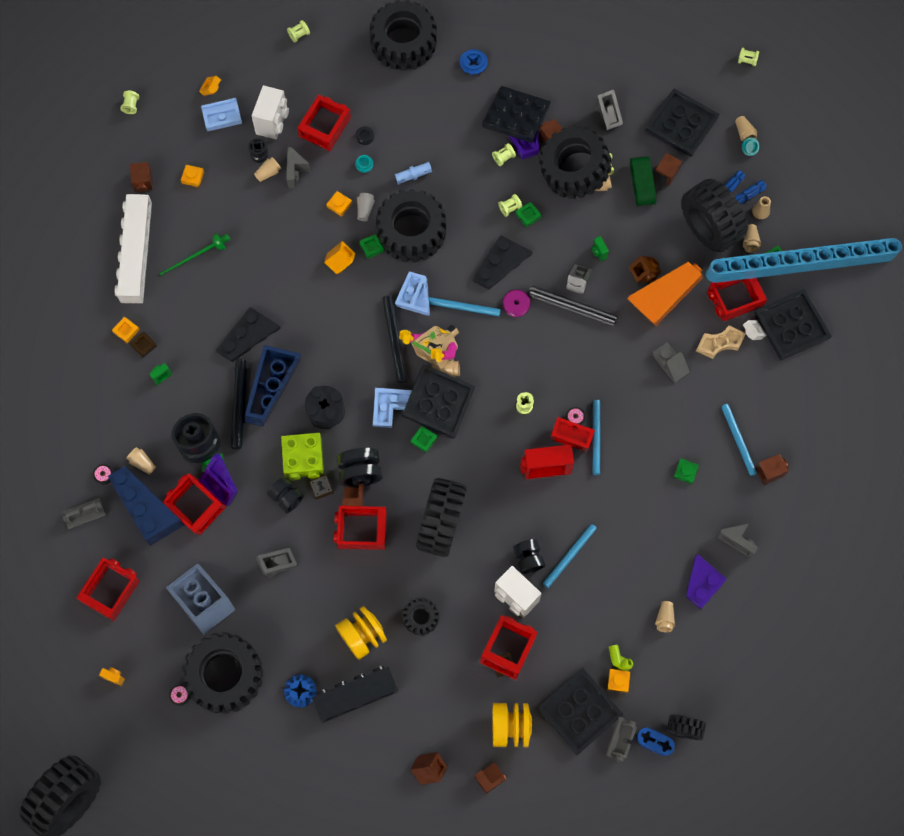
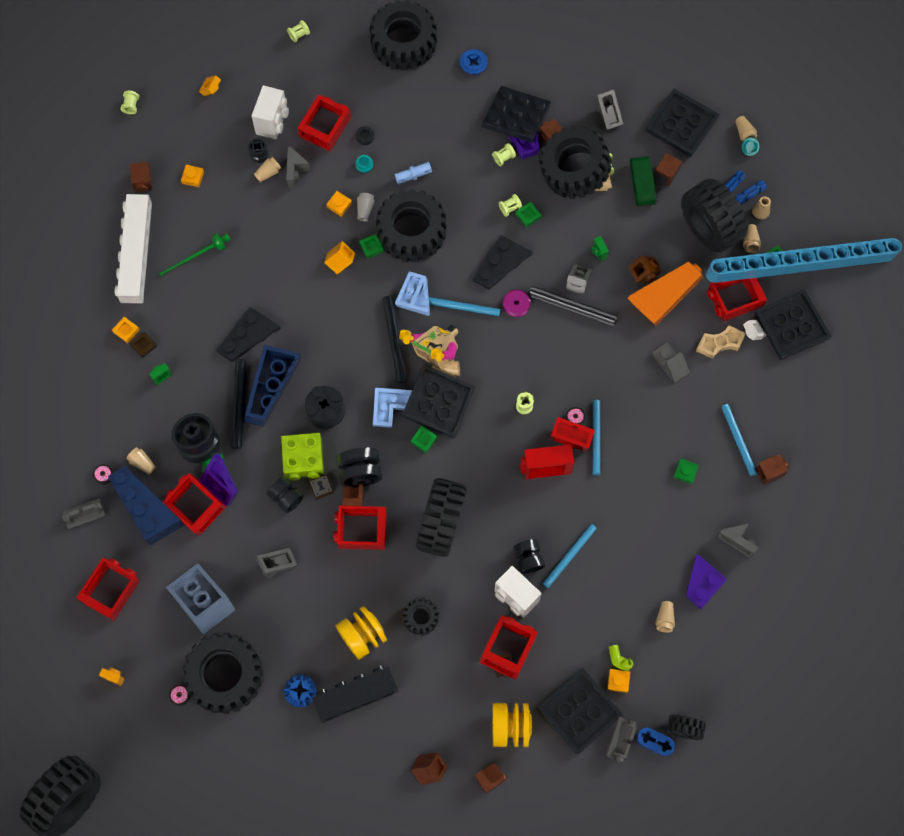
(221, 114): light blue plate -> none
(754, 55): yellowish green bush -> none

